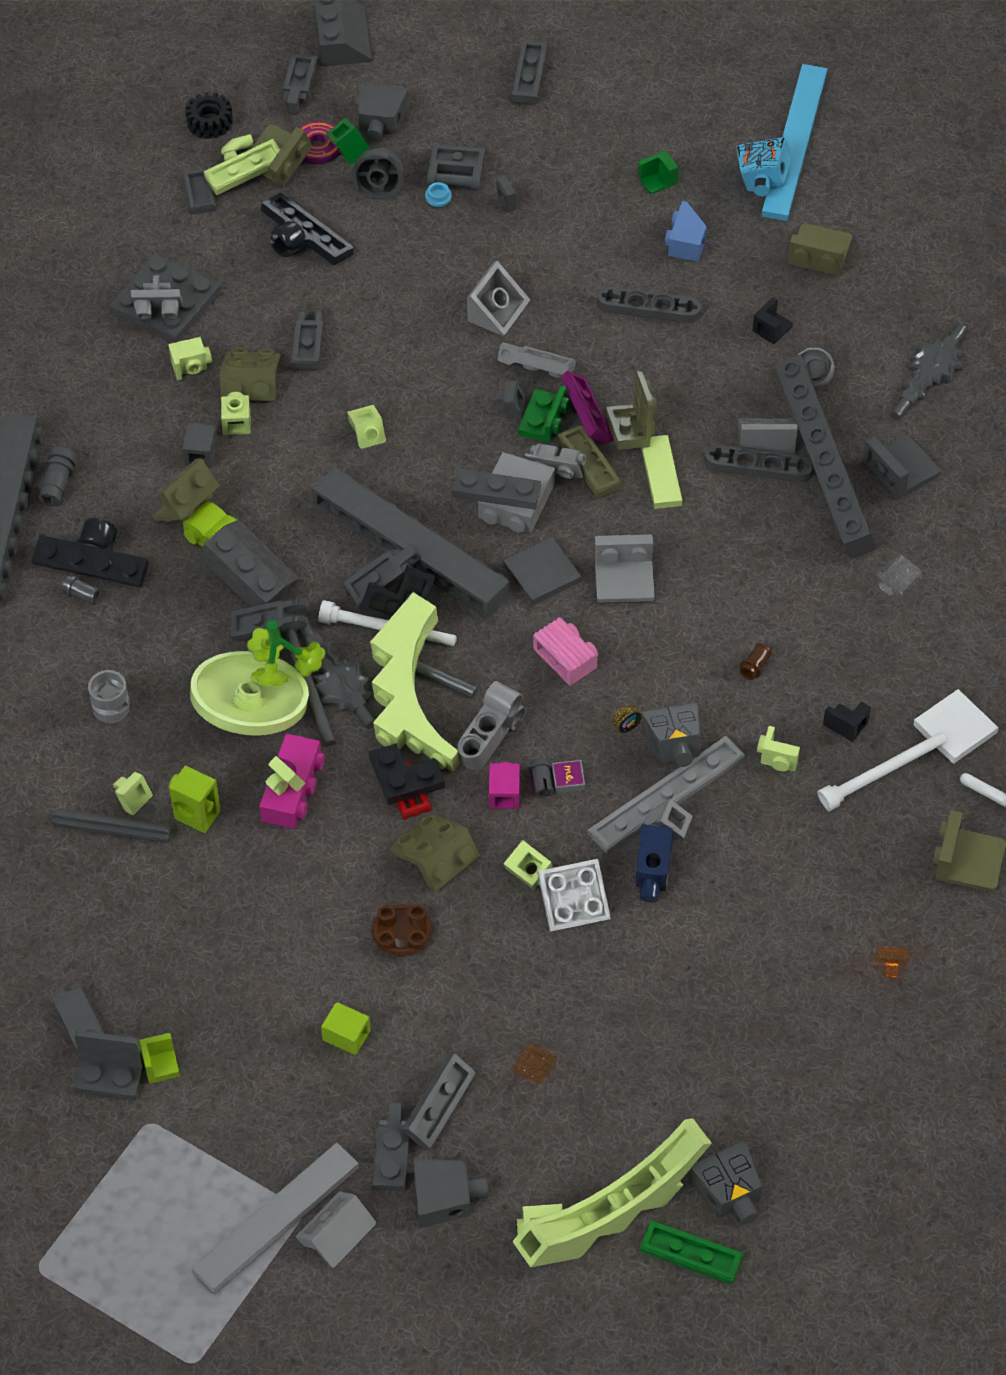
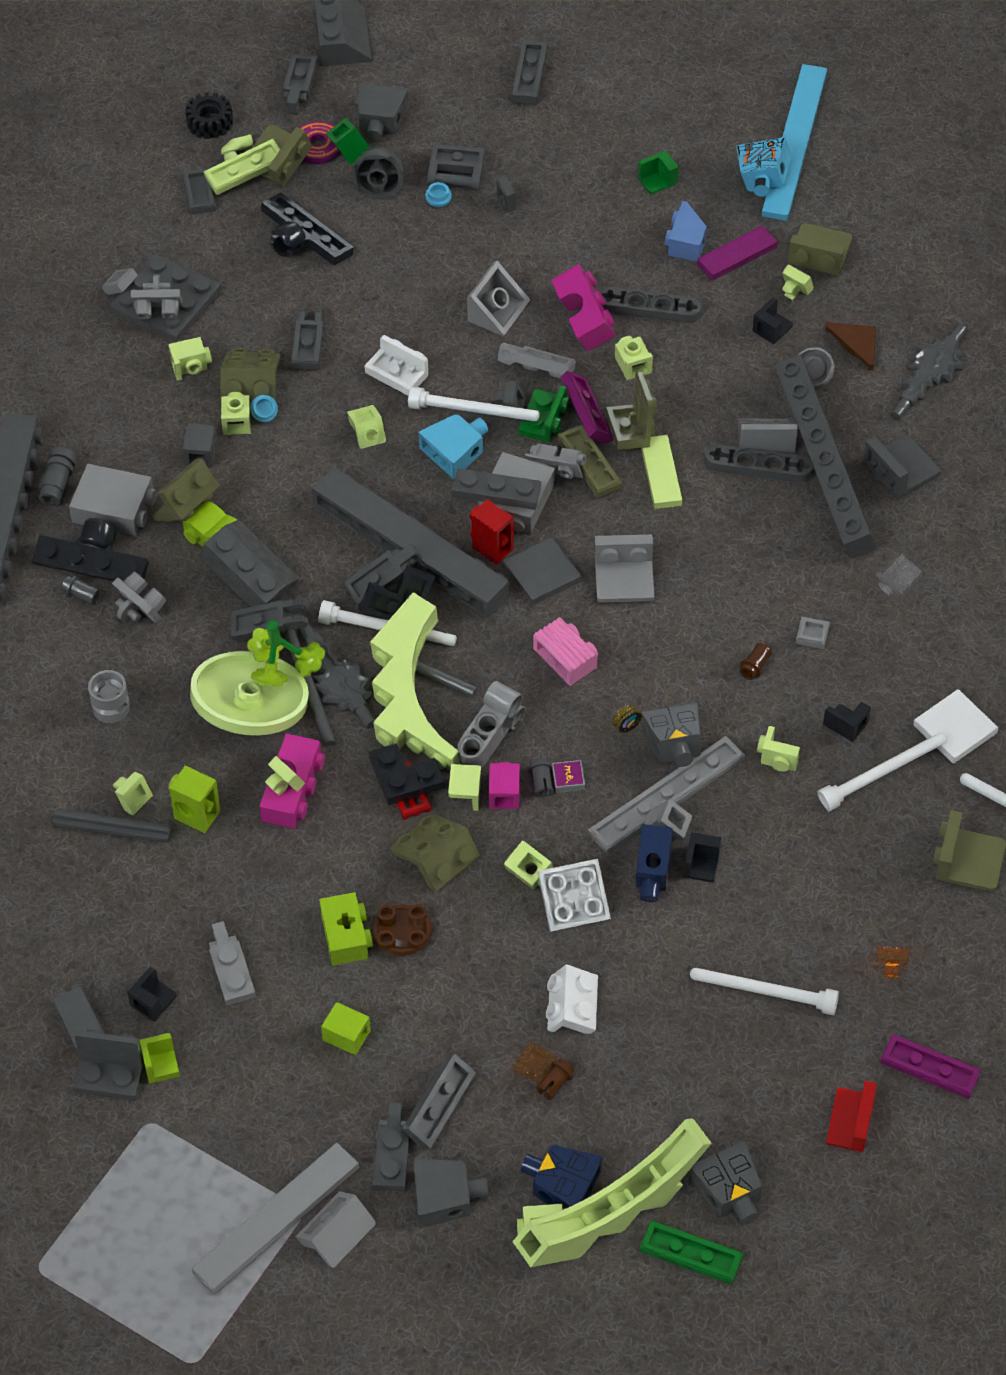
(114, 497): none -> light grey brick
(119, 281): none -> light grey tile
(130, 589): none -> light grey hips
(150, 995): none -> black panel
(230, 966): none -> light grey hinge
(264, 408): none -> medium azure plate
(343, 943): none -> lime brick
(397, 365): none -> white bracket
(420, 398): none -> white piece
(453, 443): none -> medium azure torso
(465, 783): none -> yellowish green panel
(492, 531): none -> red brick
(556, 1077): none -> reddish brown pin
(563, 1176): none -> dark blue torso
(572, 1000): none -> white bracket
(592, 322): none -> dark pink arch
(630, 353): none -> yellowish green brick
(702, 857): none -> black panel
(737, 253): none -> magenta tile
(795, 282): none -> yellowish green tile
(812, 632): none -> light grey tile
(823, 1000): none -> white piece
(851, 1117): none -> red panel
(856, 339): none -> reddish brown tile
(930, 1066): none -> magenta tile

